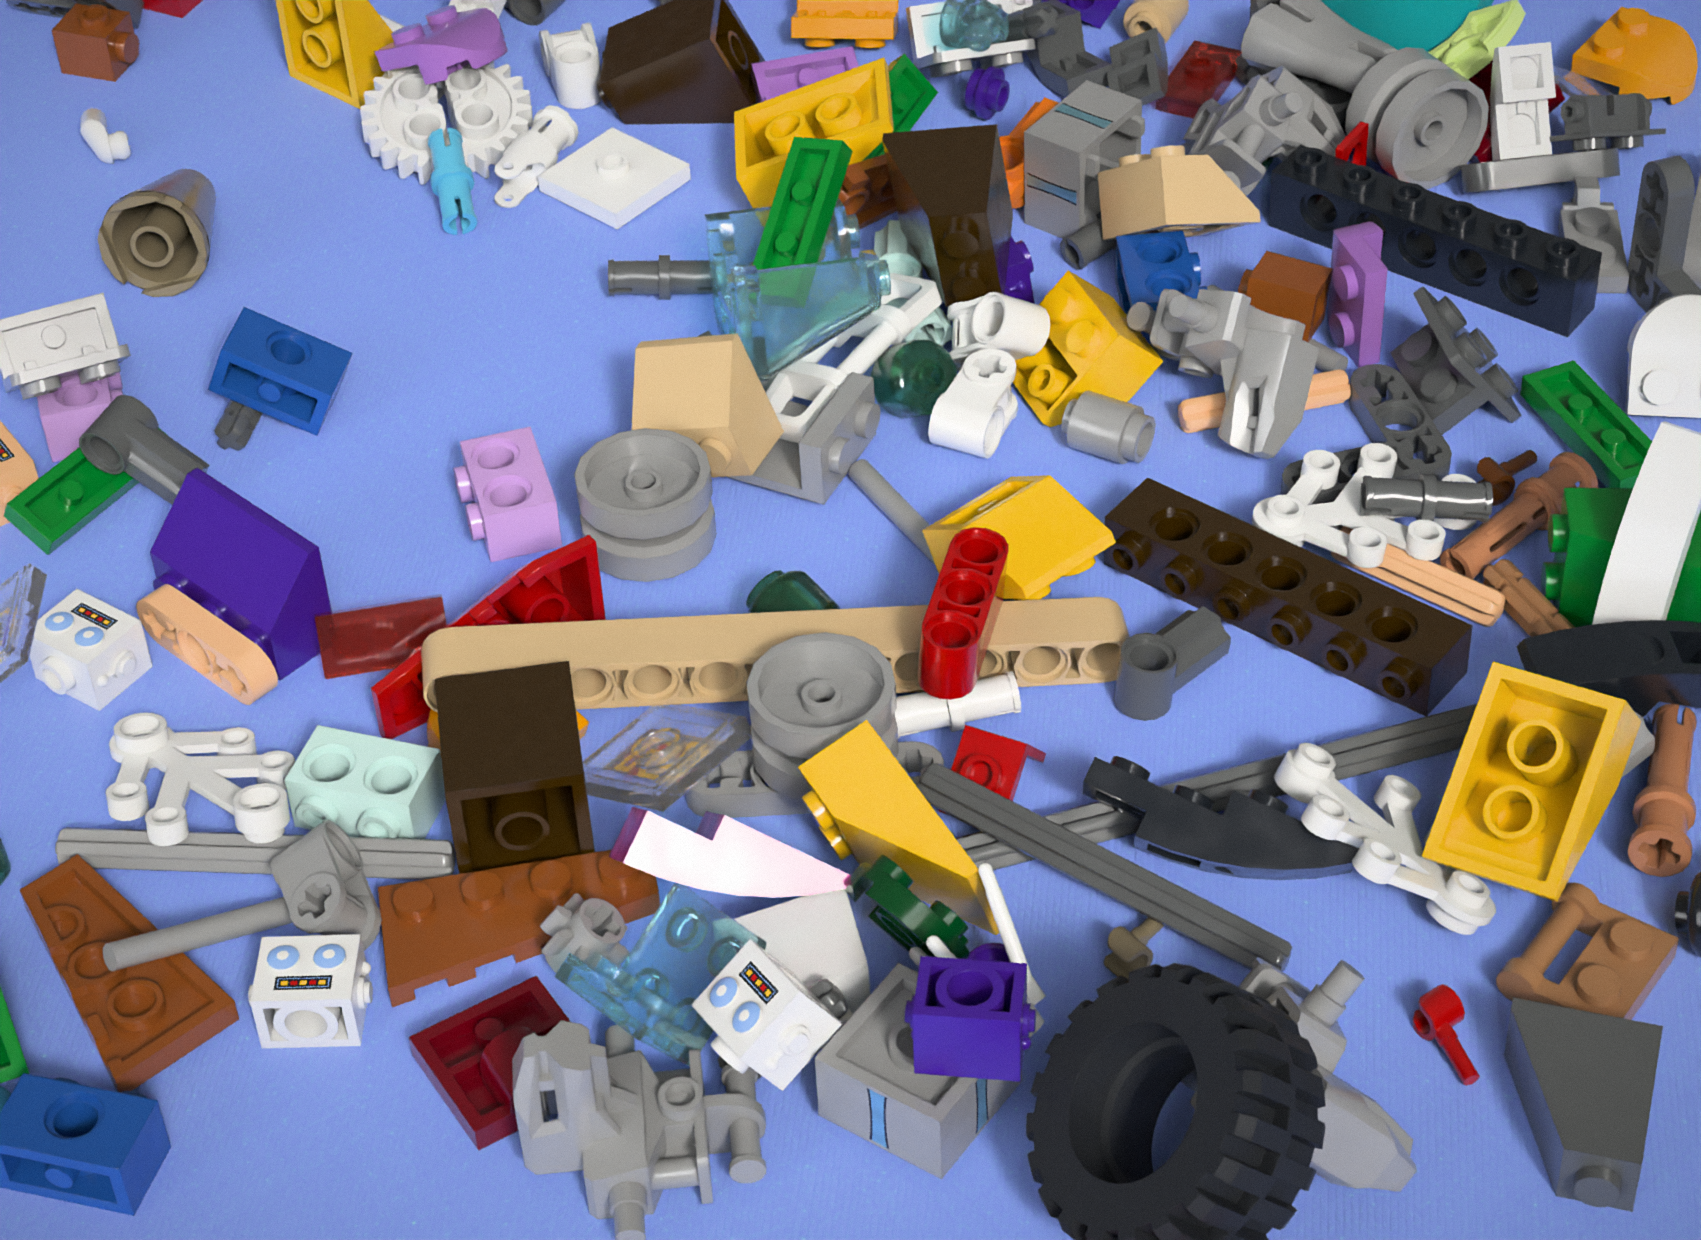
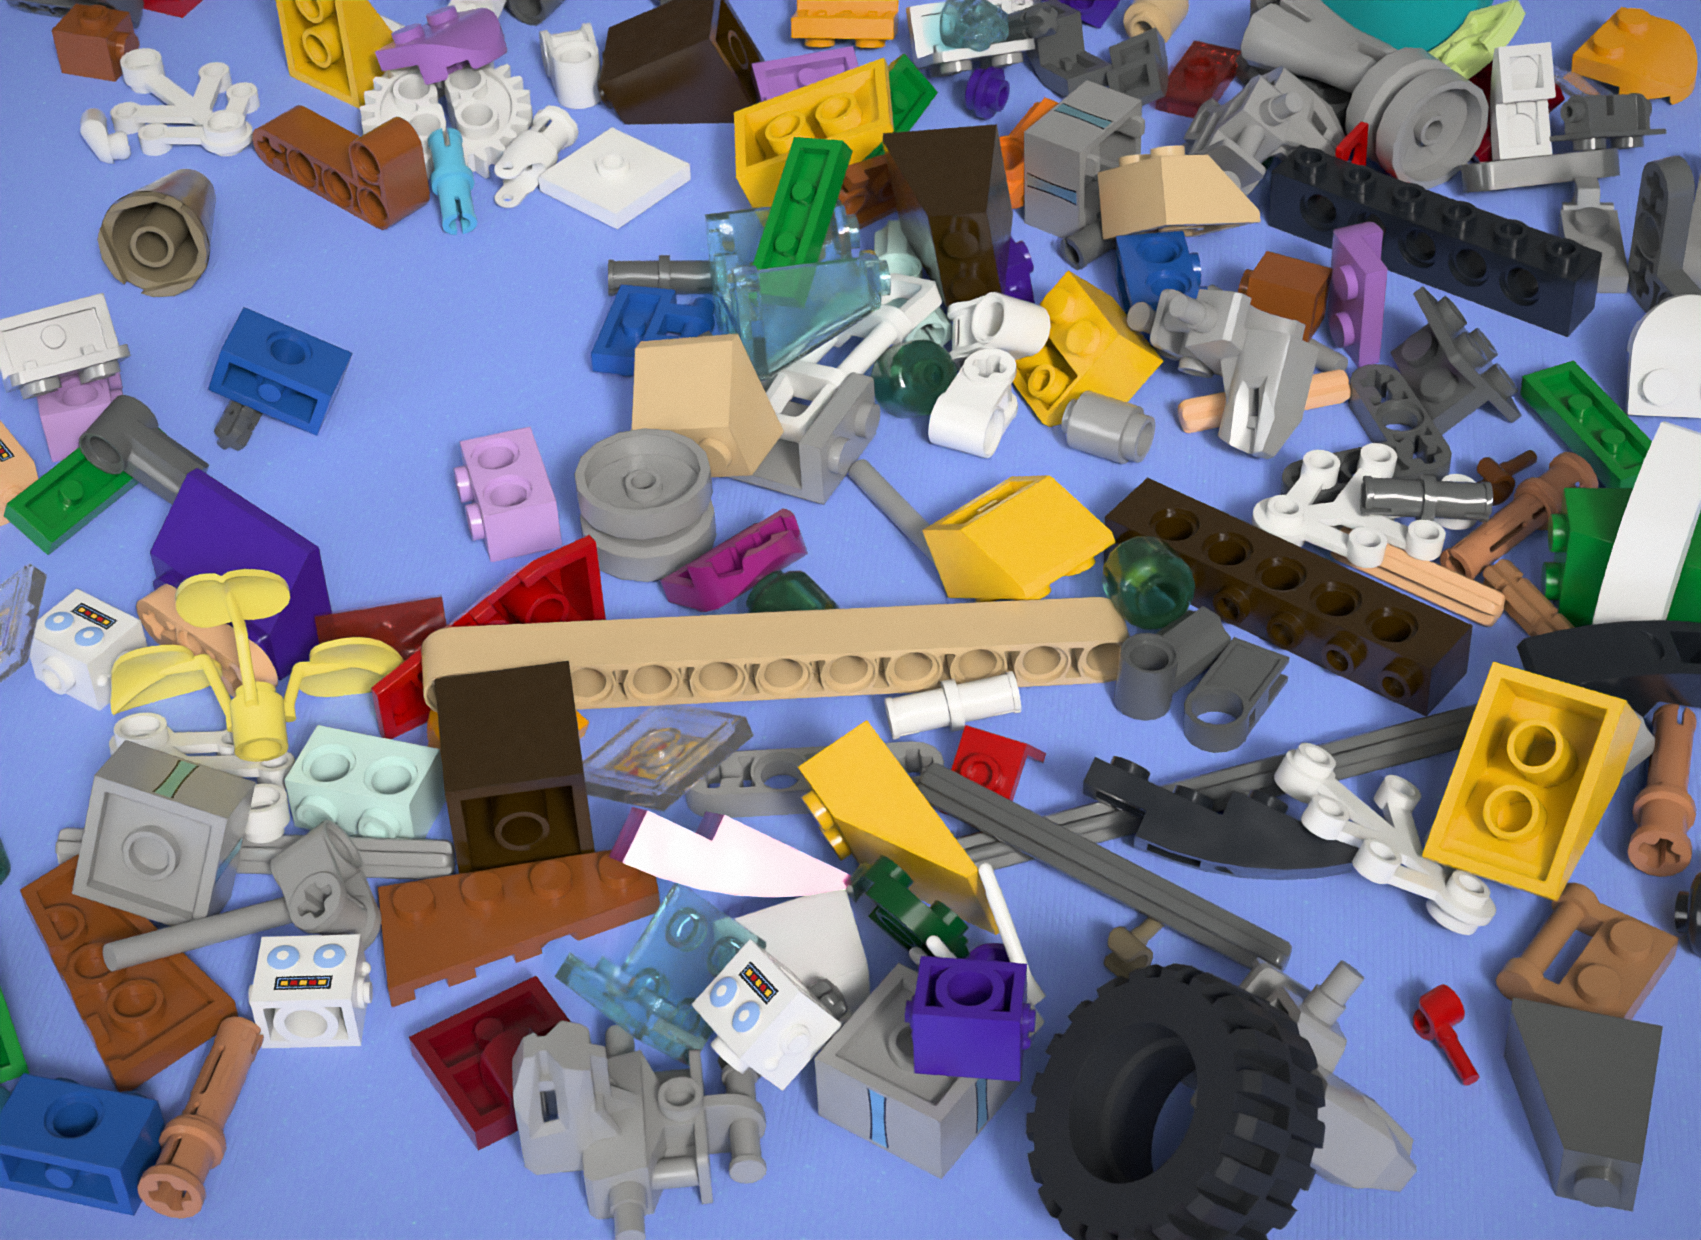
(162, 836): none -> light grey container
(196, 1137): none -> nougat pin
(218, 132): none -> white plant
(257, 712): none -> light yellow plant
(369, 176): none -> dark orange beam
(585, 930): light grey gear -> none
(646, 315): none -> blue plate
(737, 564): none -> magenta slope
(812, 695): light grey wheel -> none
(962, 613): red beam -> none
(1148, 582): none -> clear green head
(1239, 684): none -> dark grey piece

